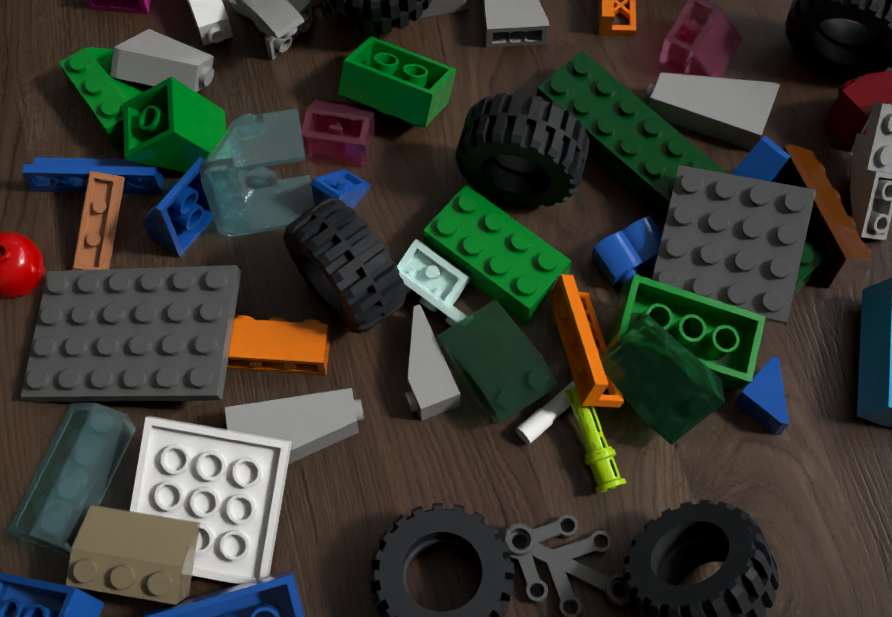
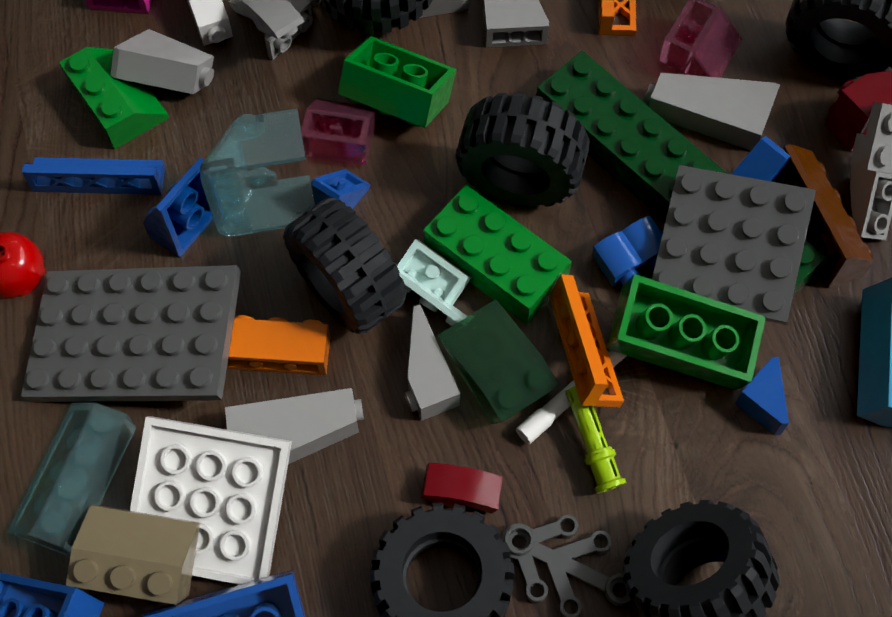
(98, 221): nougat tile -> none
(171, 126): green slope -> none
(462, 485): none -> dark red slope
(662, 379): clear green slope -> none

